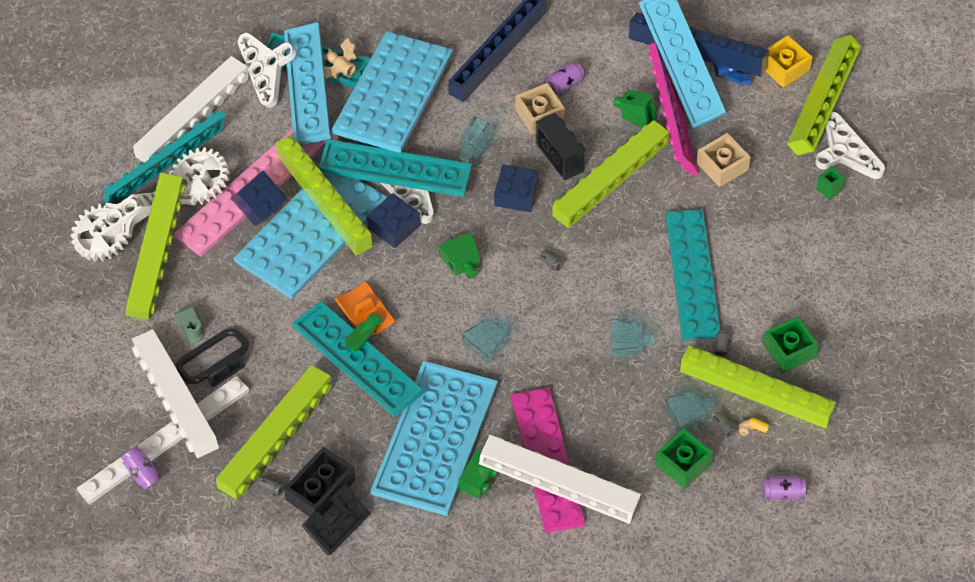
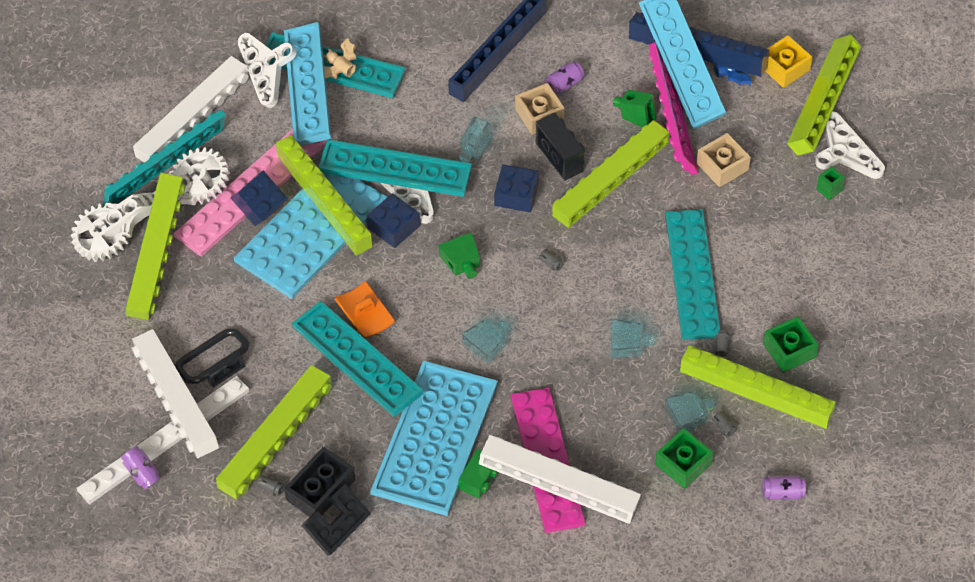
(189, 324): sand green piece -> none
(362, 332): green piece -> none
(392, 92): medium azure plate -> none
(750, 424): arm -> none

